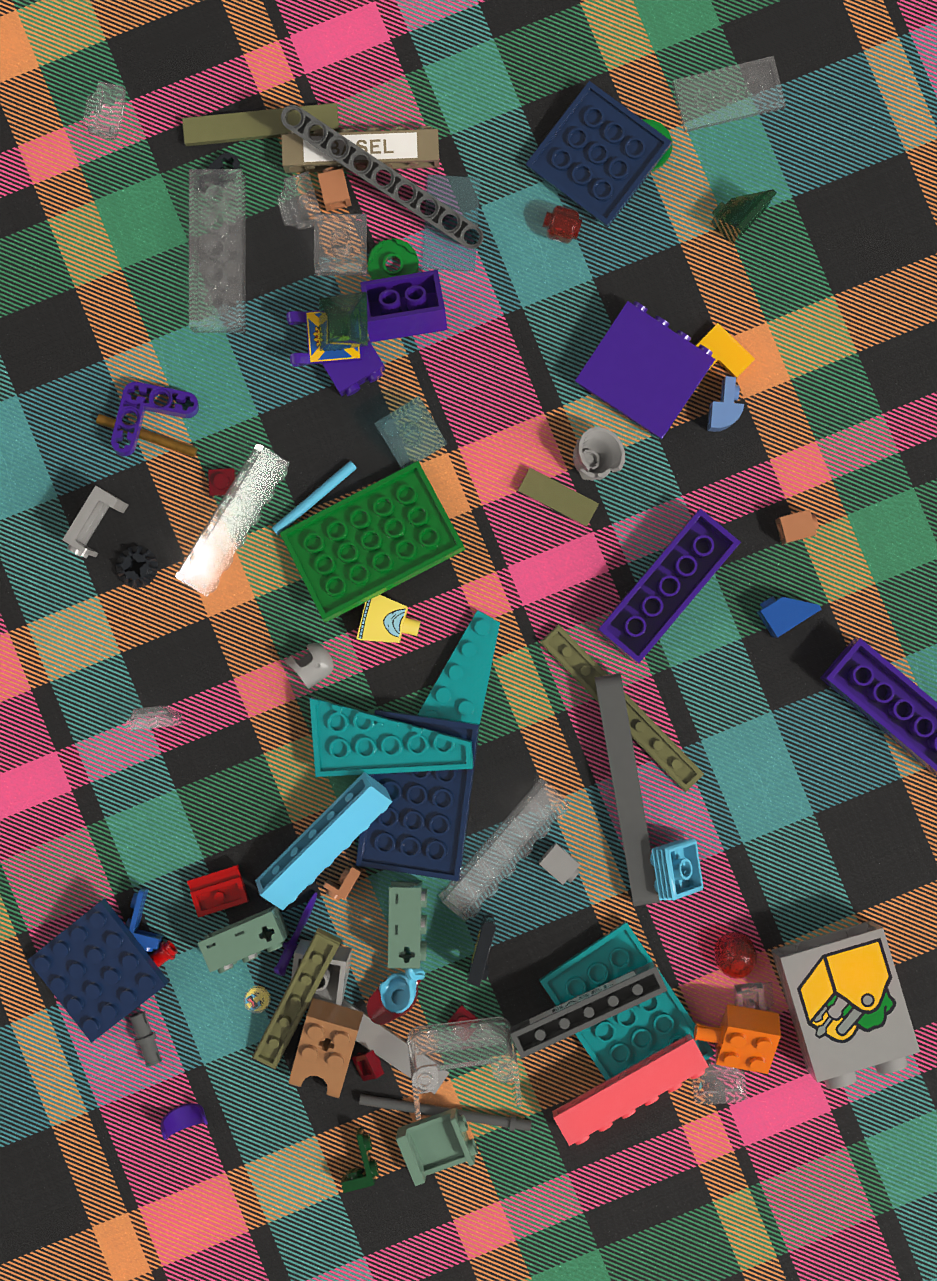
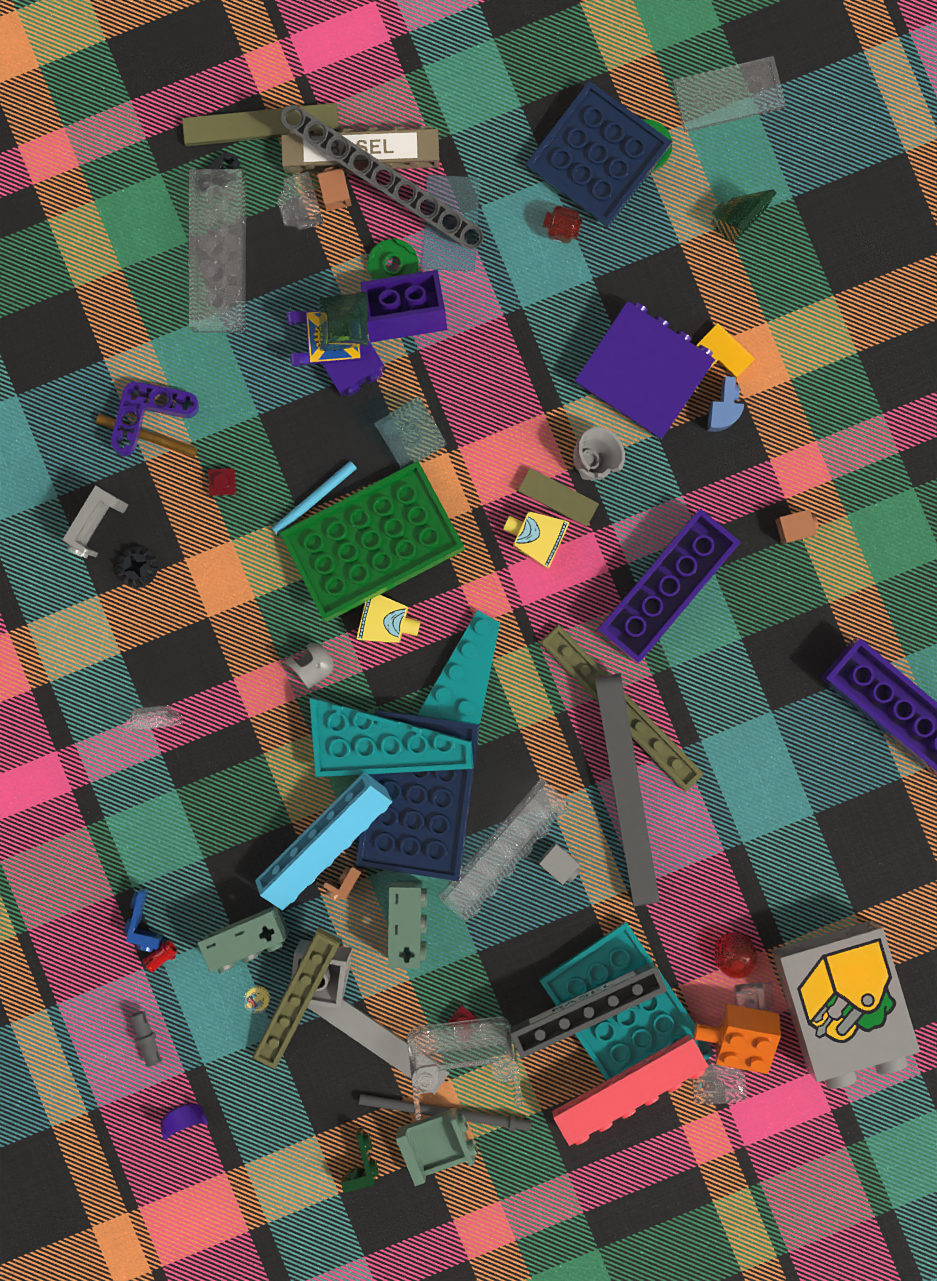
(98, 970): dark blue plate -> none
(105, 110): clear slope -> none
(218, 891): red plate -> none
(232, 520): clear brick -> none
(291, 945): dark purple sword -> none
(326, 1045): medium nougat brick -> none
(340, 244): clear slope -> none
(368, 1065): dark red plate -> none
(395, 996): medium azure hair -> none
(478, 969): black container -> none
(537, 536): none -> light yellow torso
(677, 869): medium azure brick -> none
(785, 613): blue slope -> none

